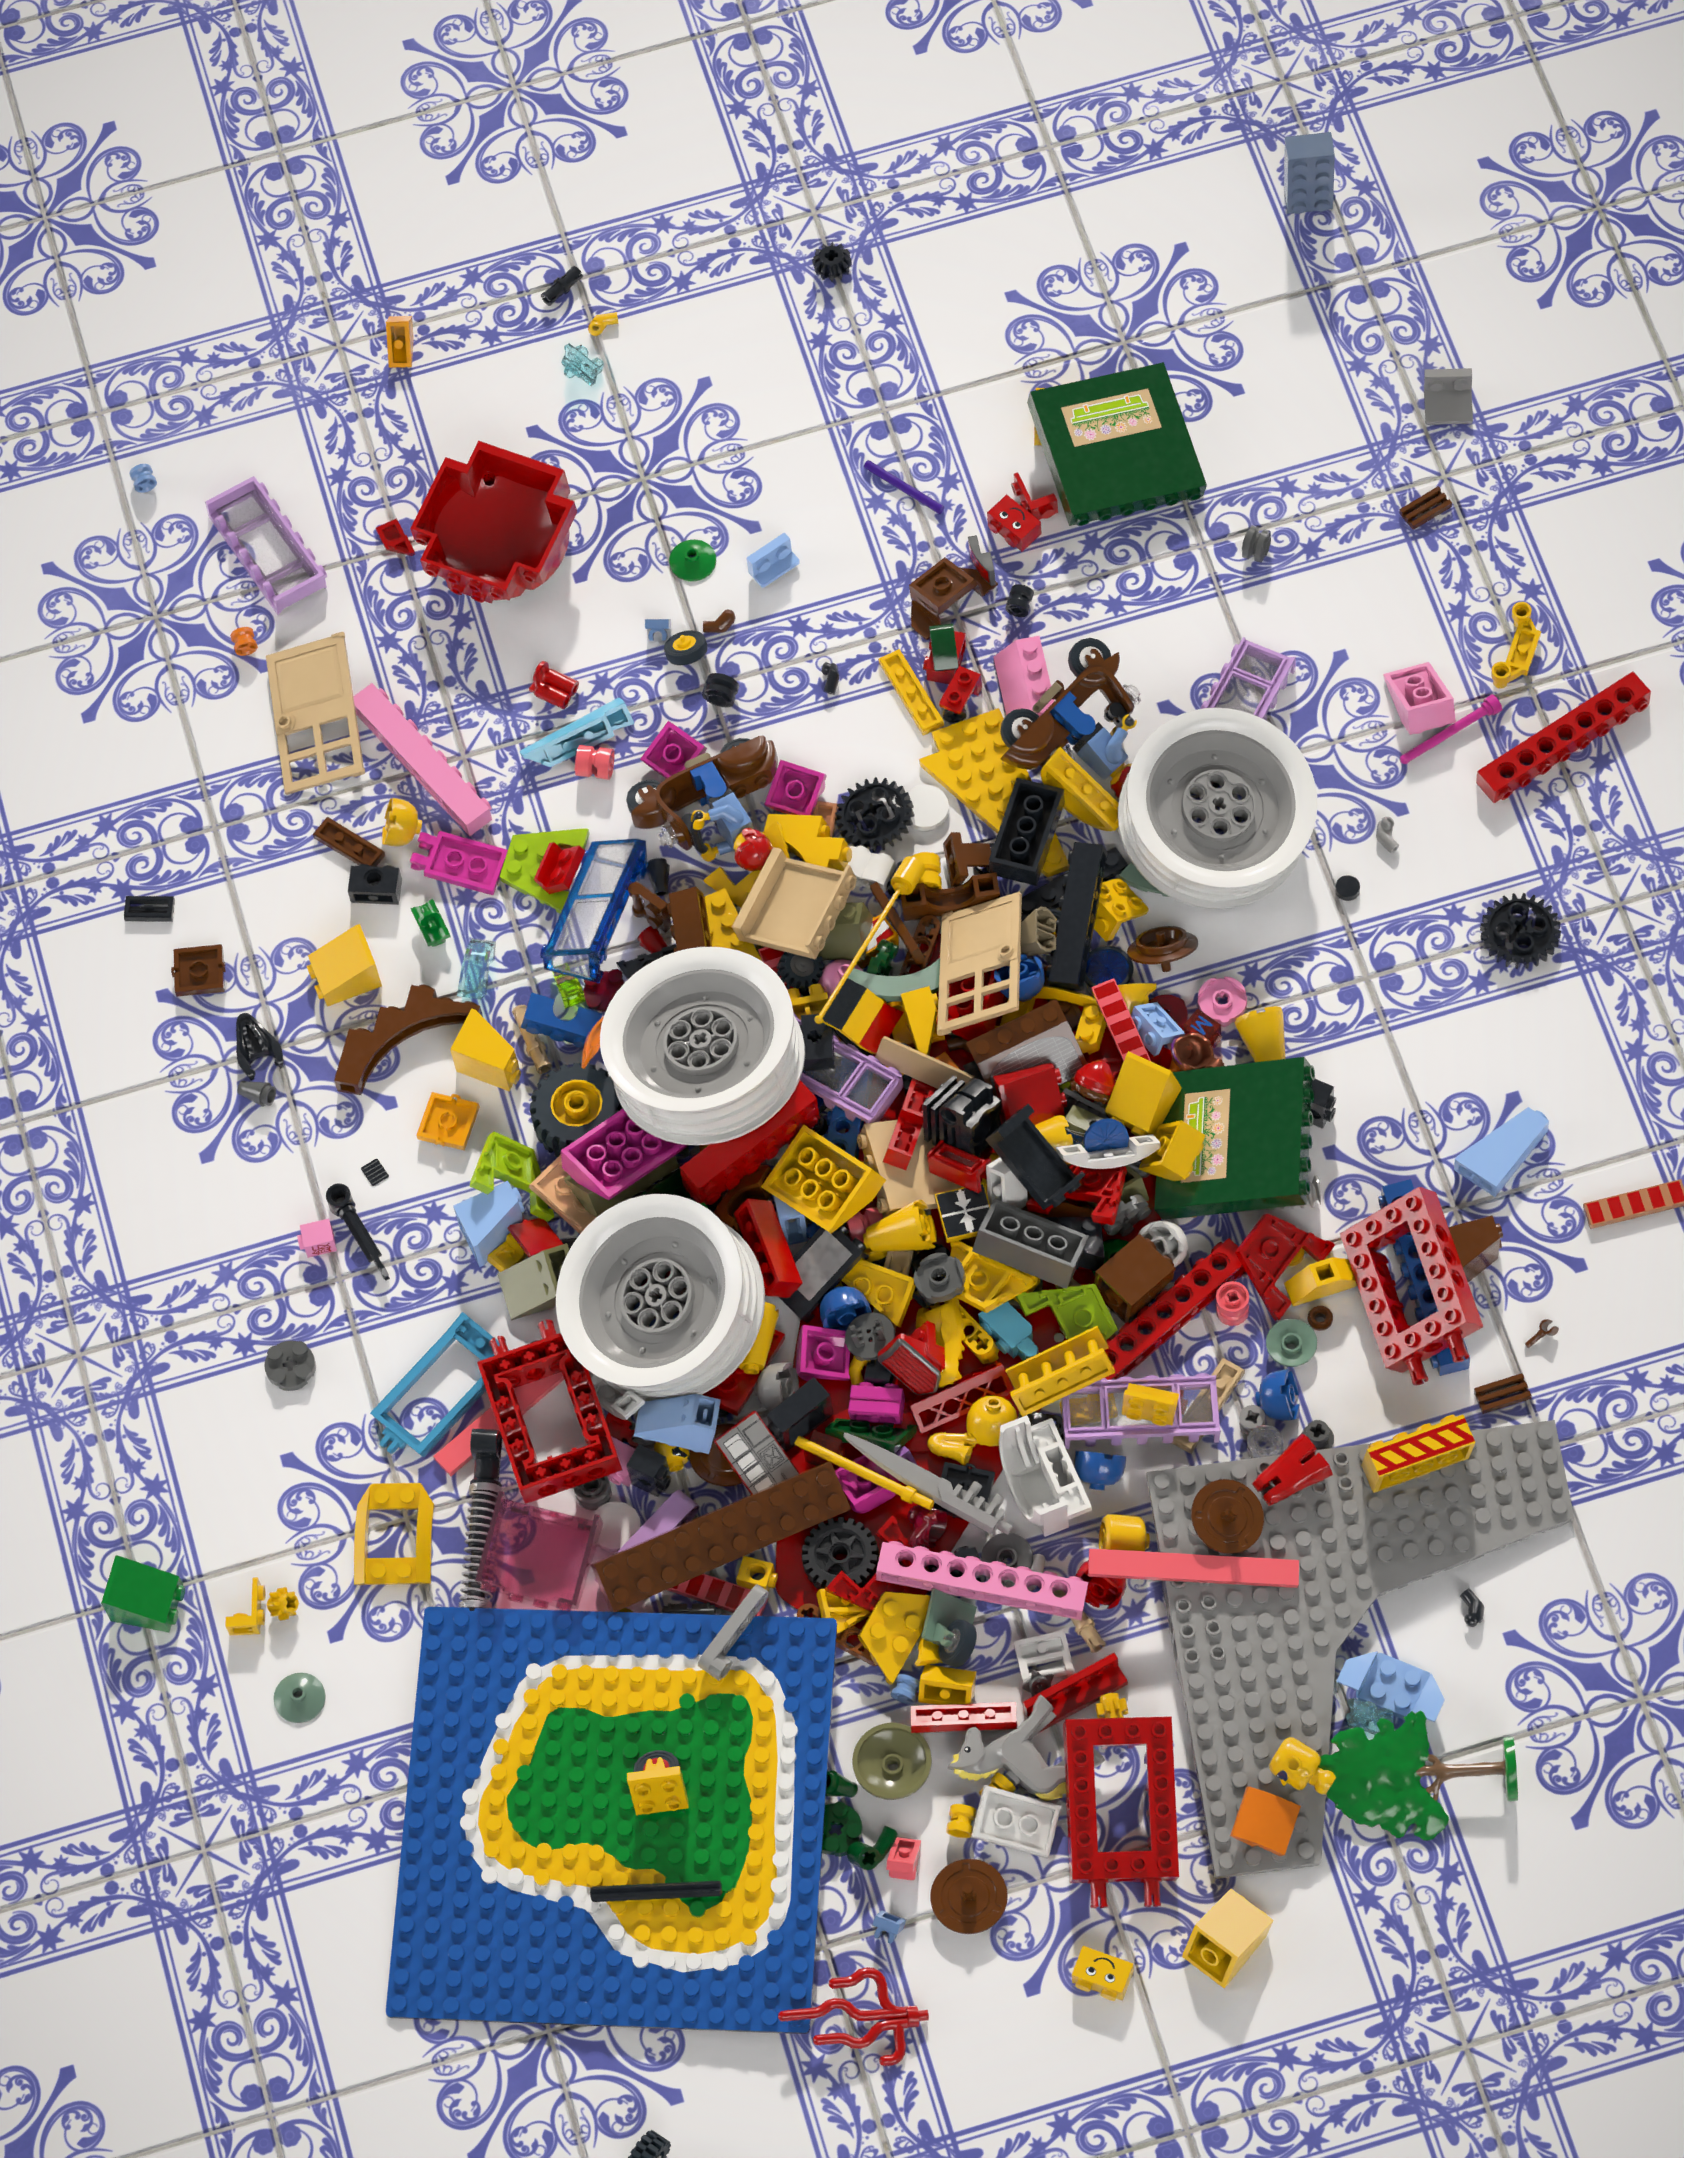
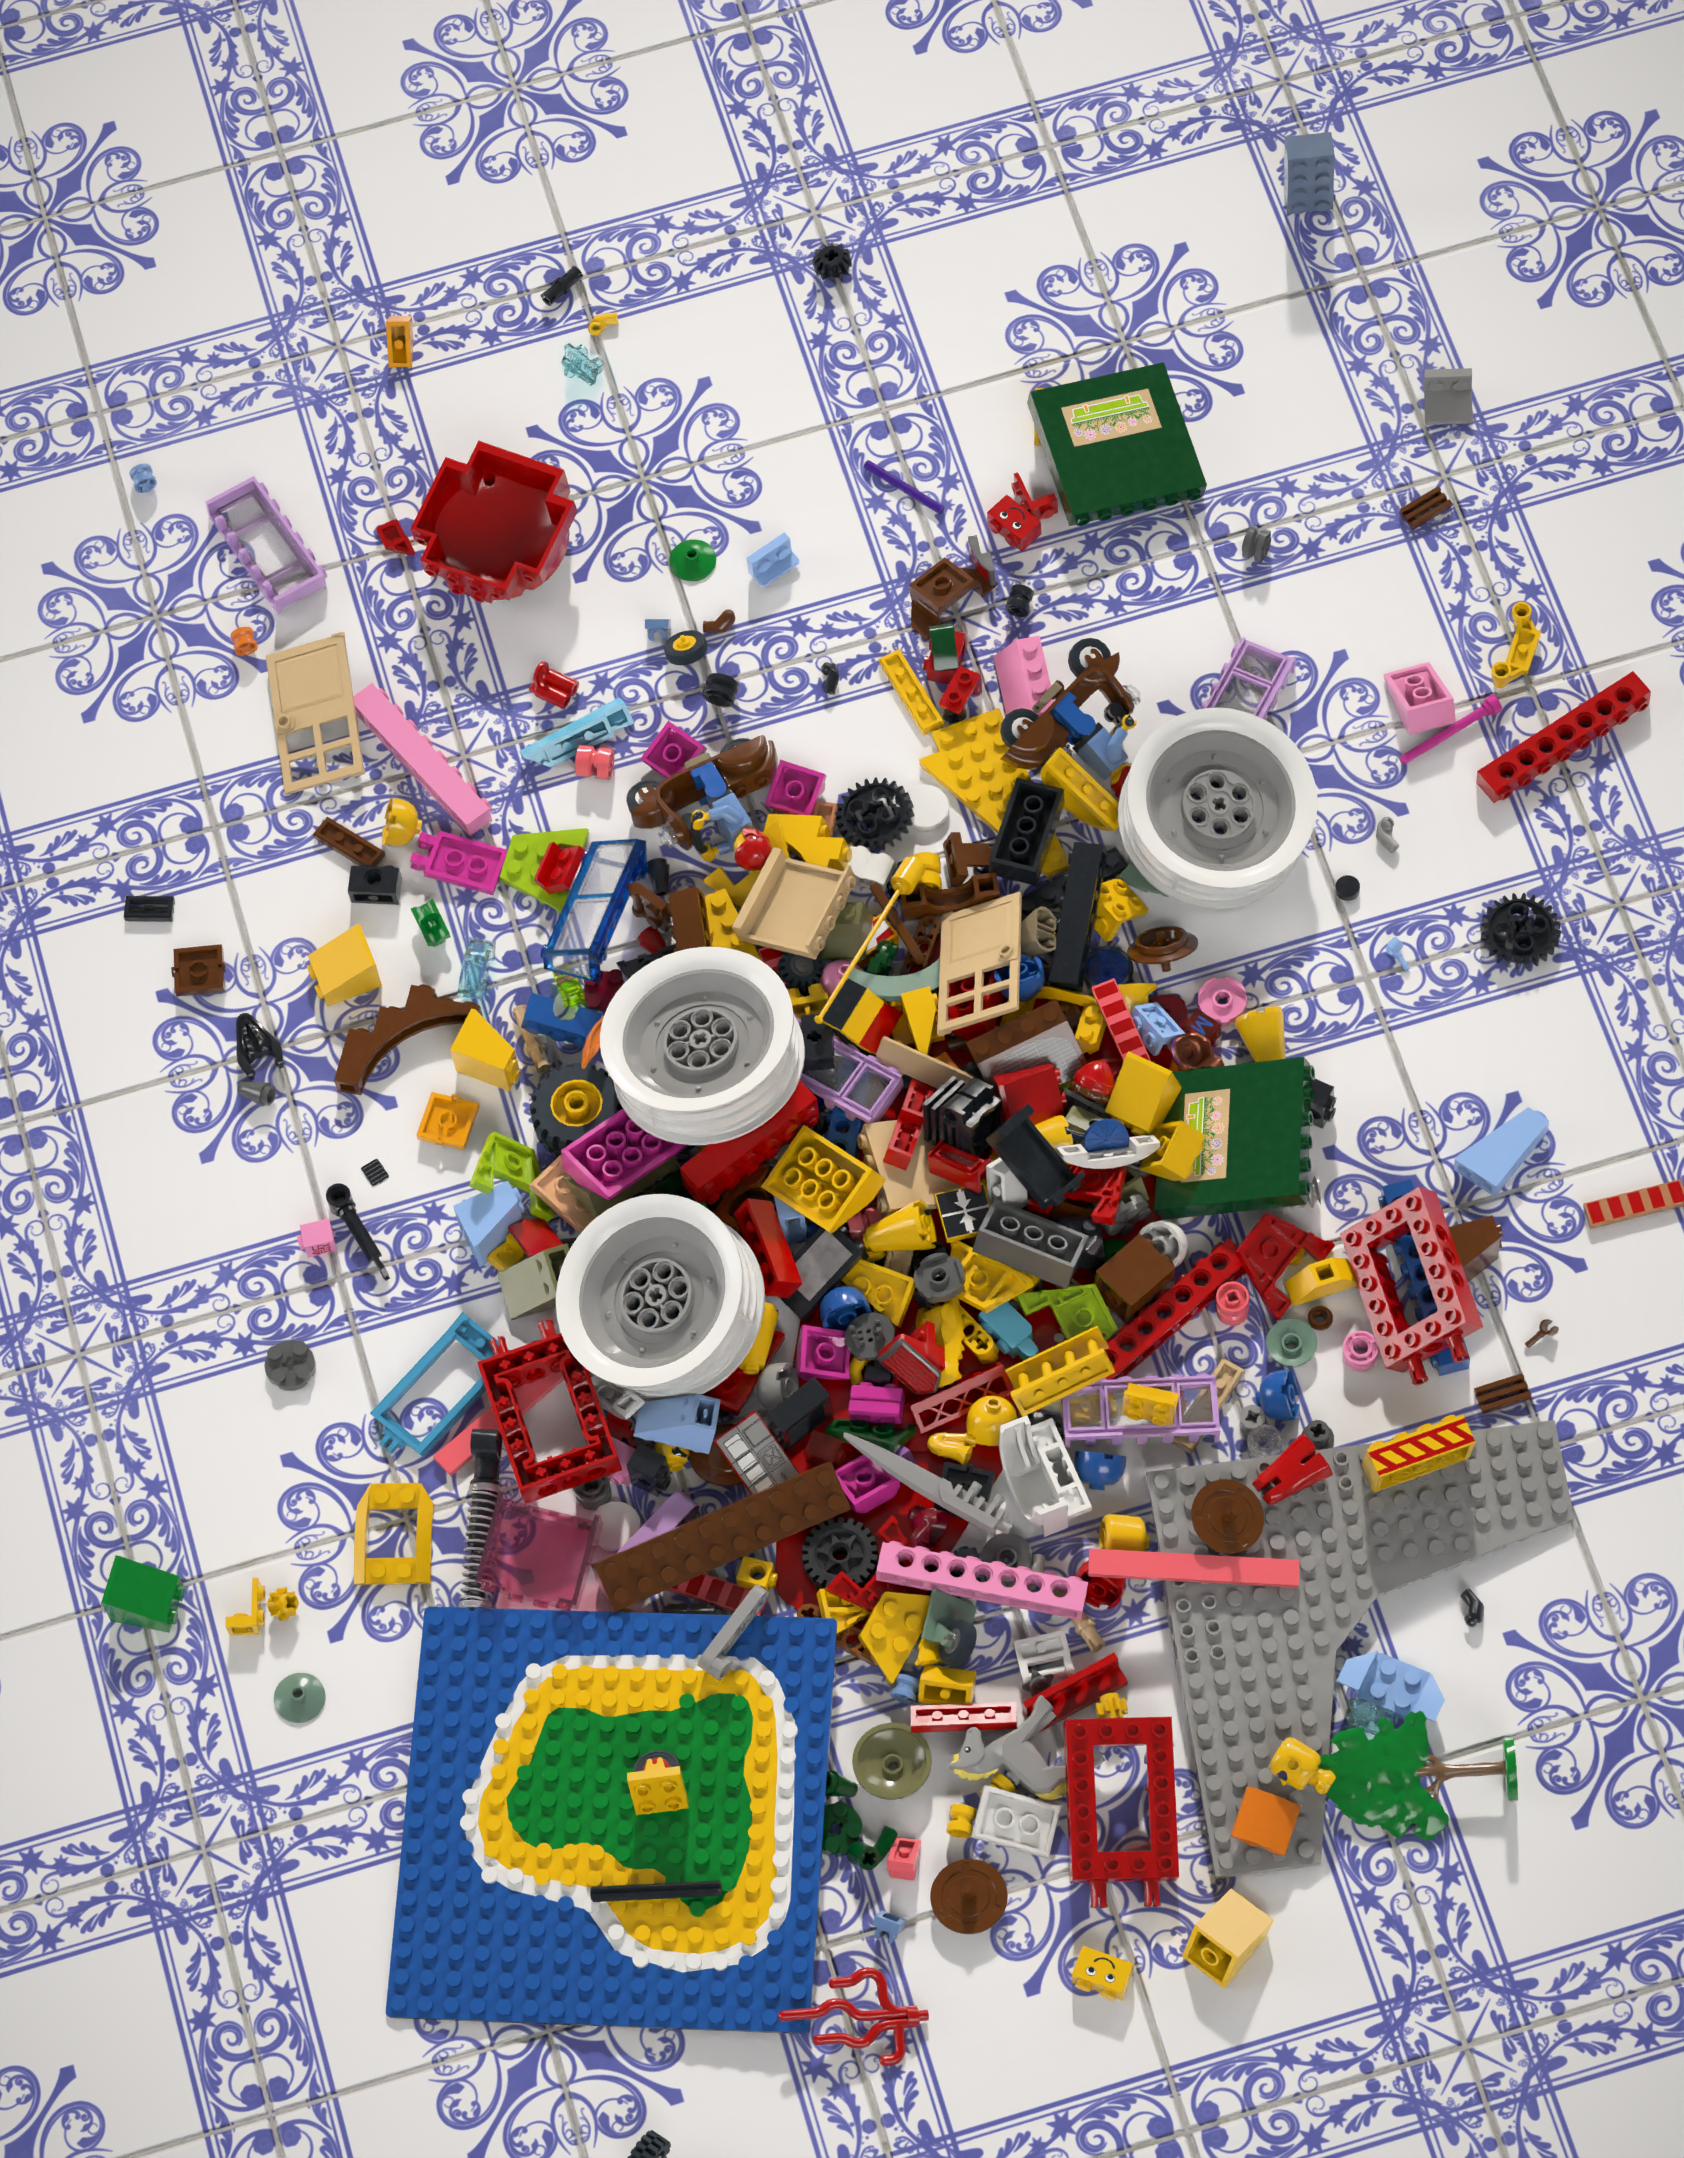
(907, 1493): yellow bar -> none
(1356, 1361): none -> bright pink wheel
(1393, 949): none -> light blue hand

